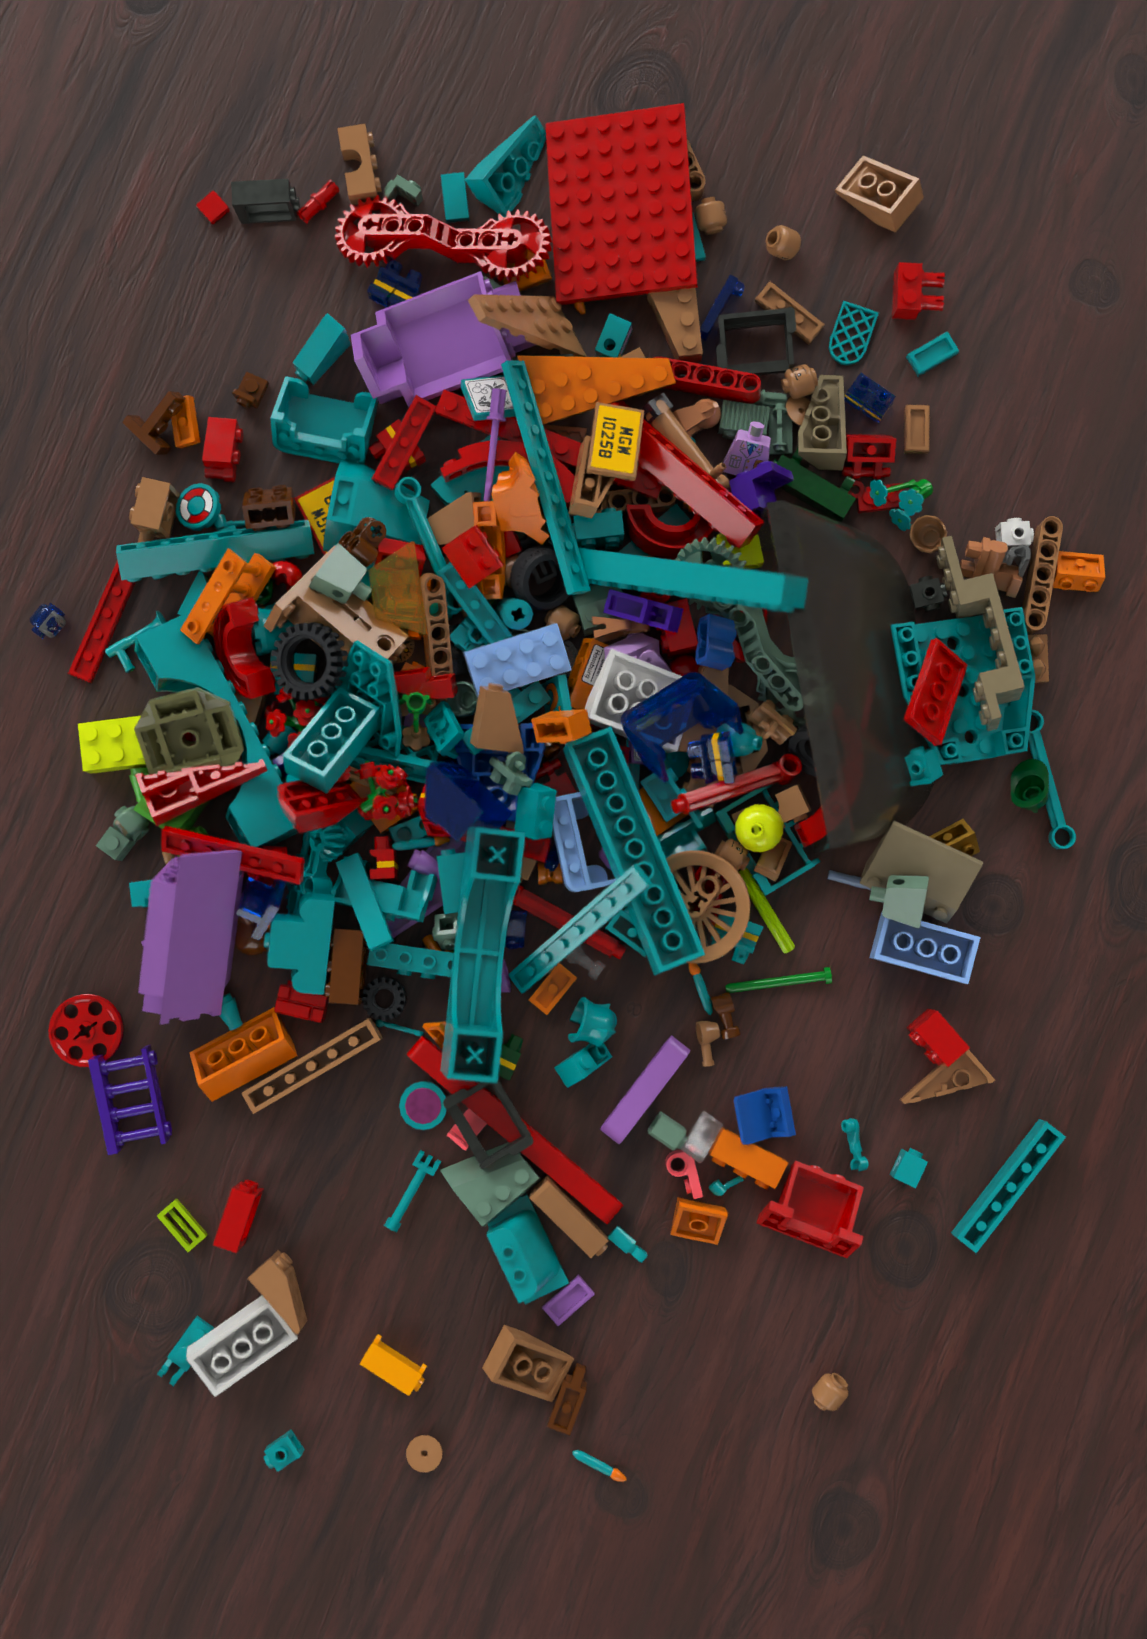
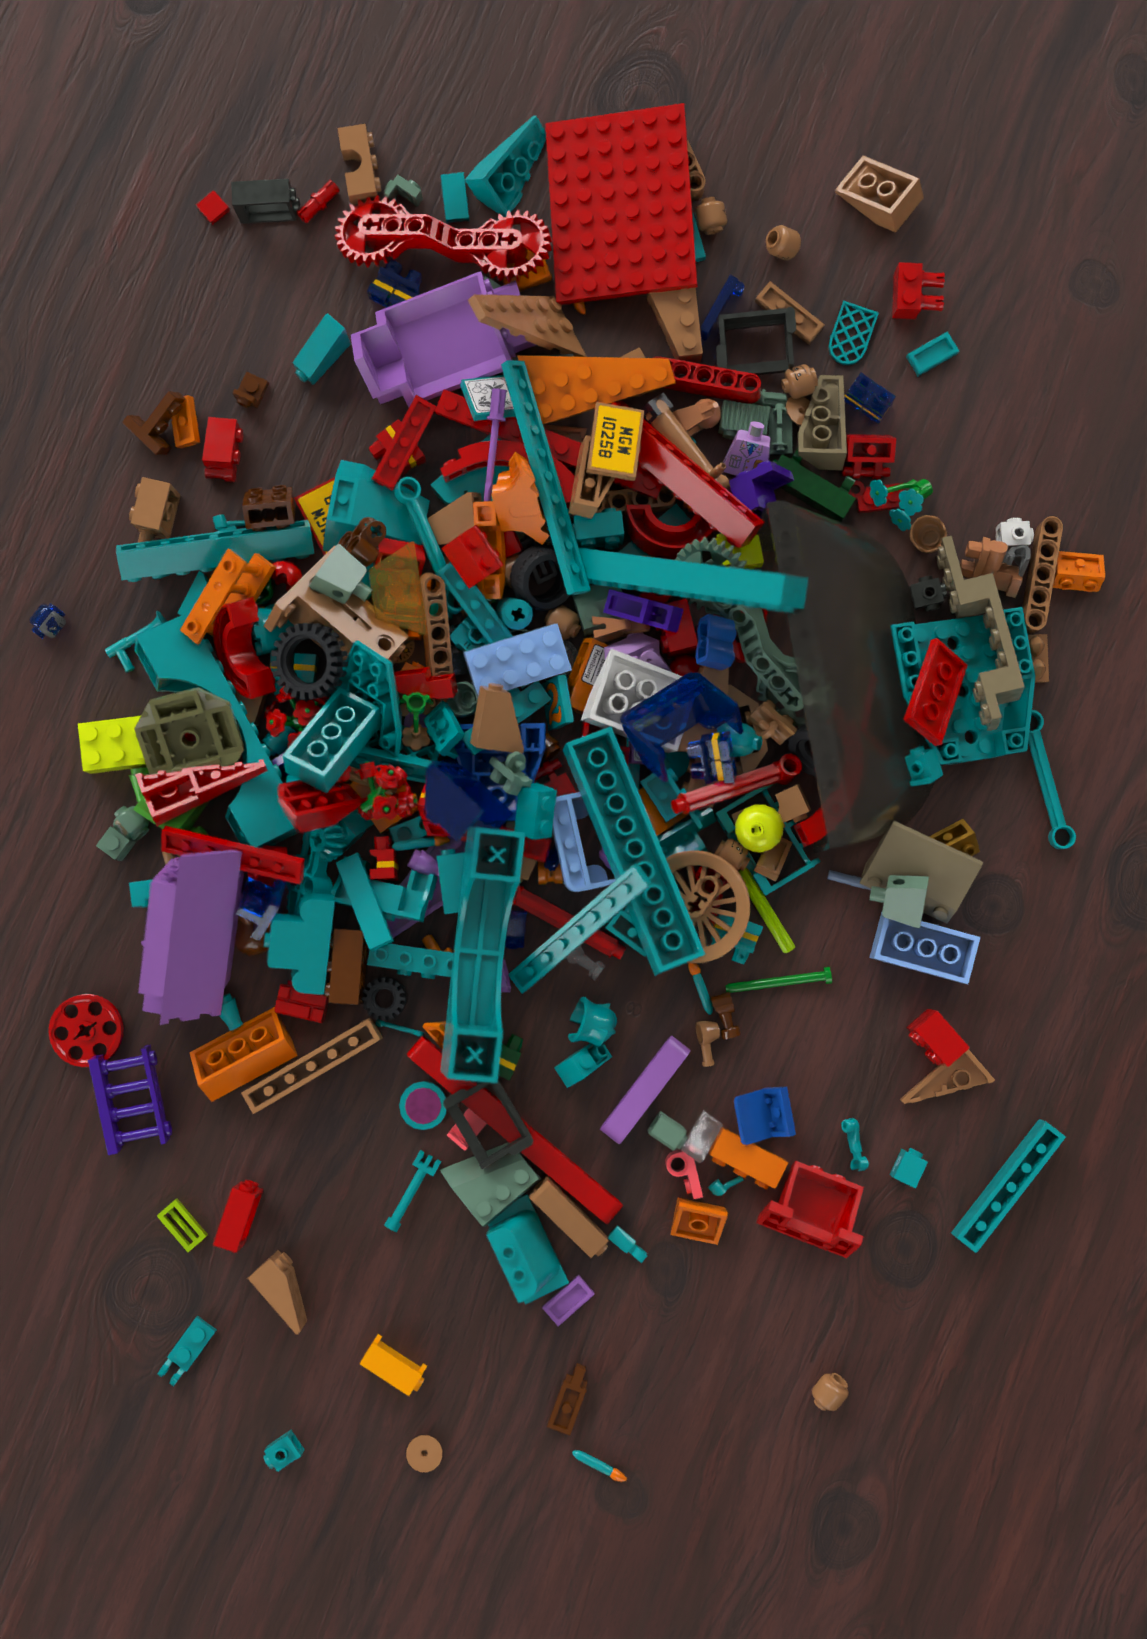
(101, 627): red tile -> none
(198, 507): tile -> none
(239, 1345): white brick -> none
(322, 425): teal windscreen -> none
(445, 930): sand green brick -> none
(527, 1364): medium nougat slope -> none
(552, 988): orange plate -> none
(561, 726): orange brick -> none
(616, 333): teal torso -> none
(916, 429): medium nougat tile -> none
(1030, 785): dark green piece -> none

